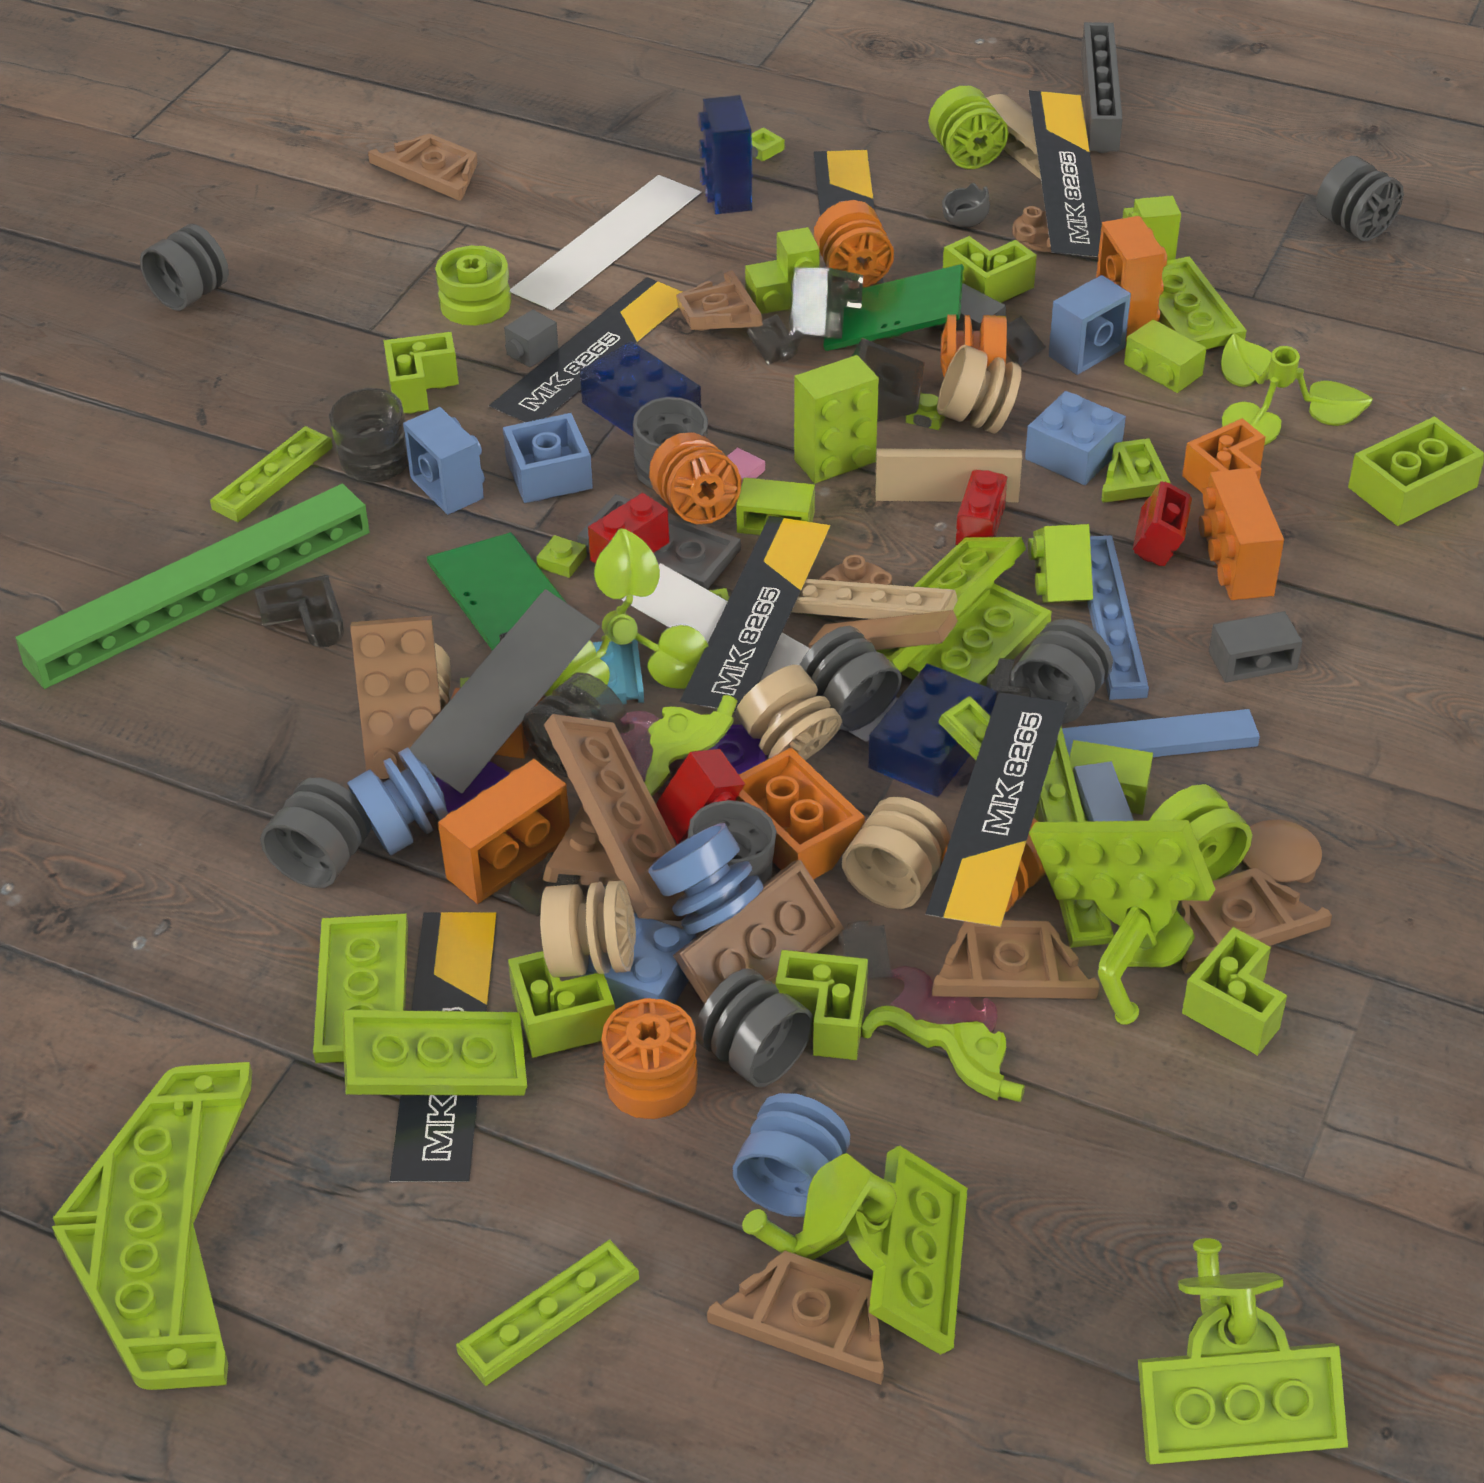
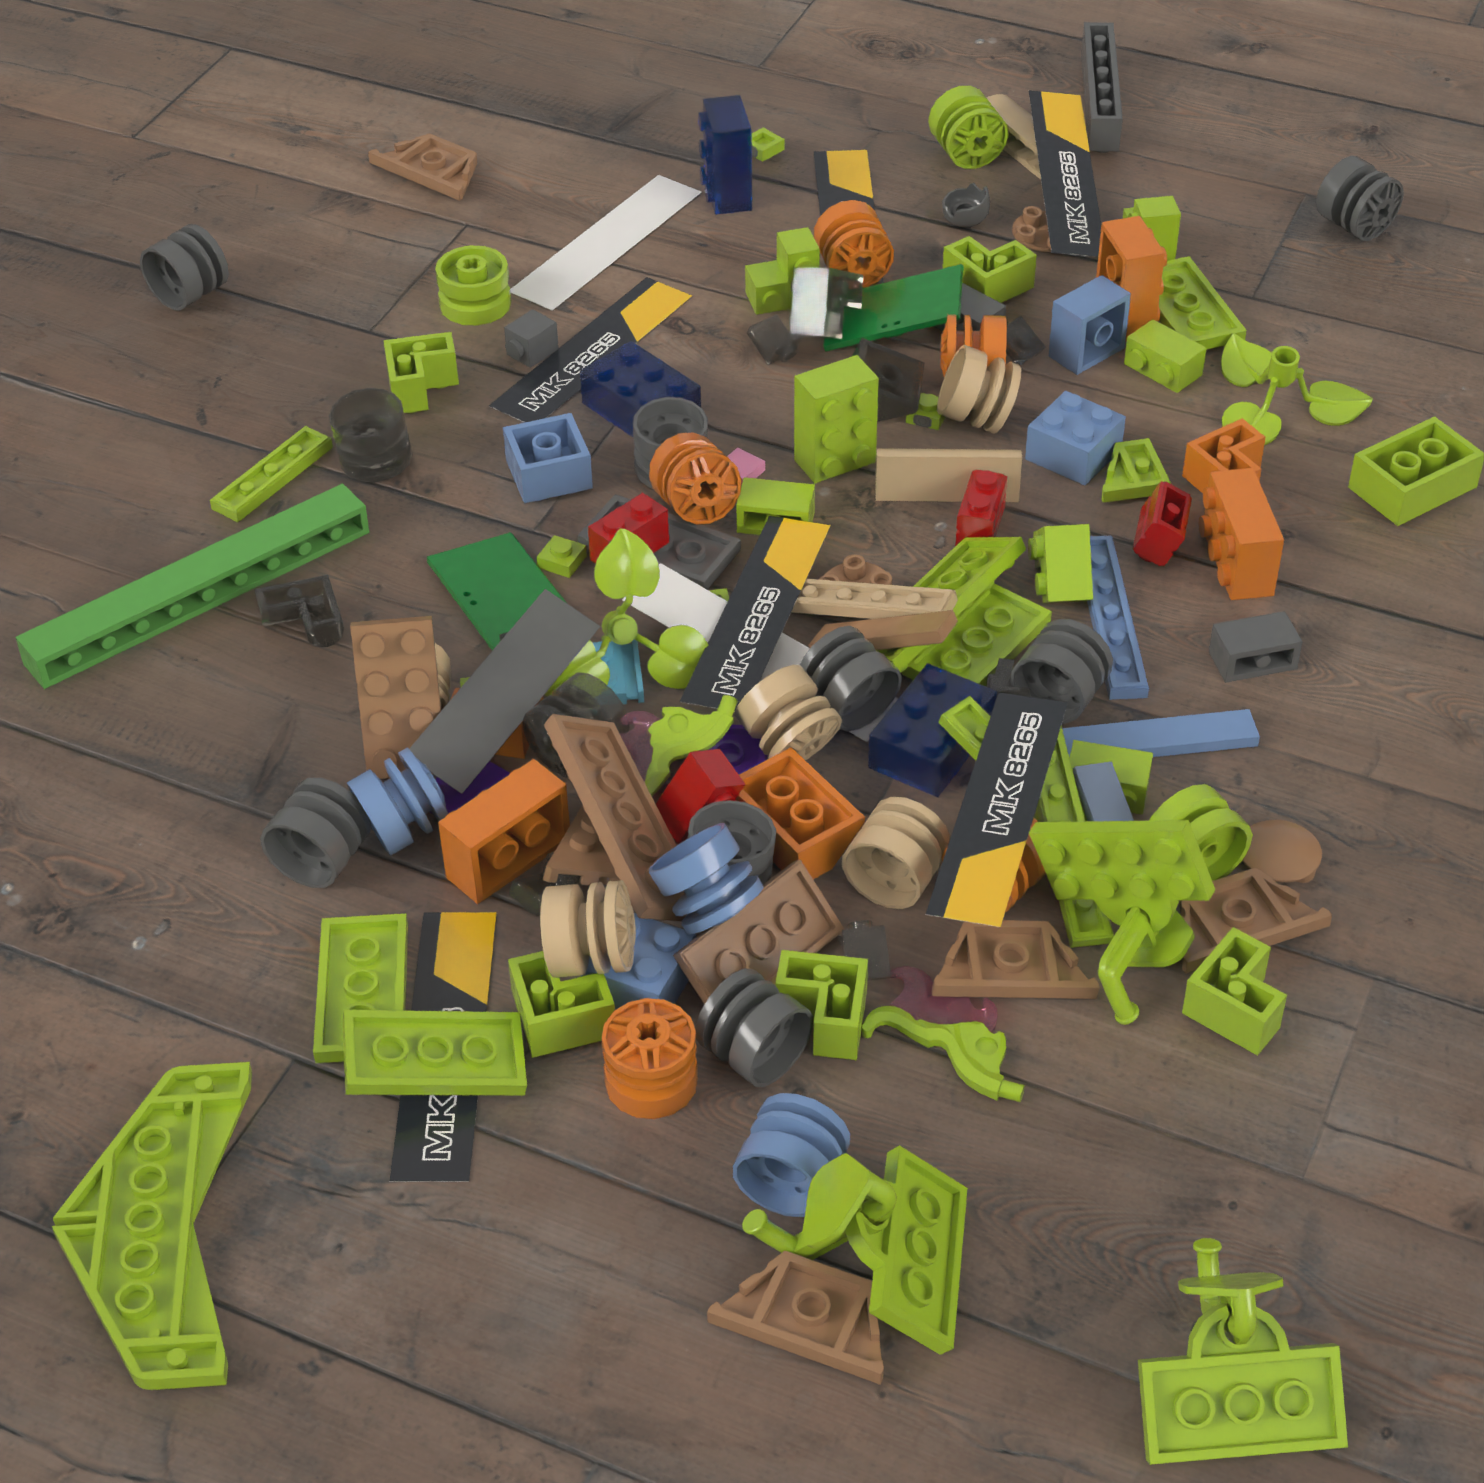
(444, 460): medium blue brick -> none
(547, 1312): lime tile -> none
(719, 305): medium nougat wing -> none

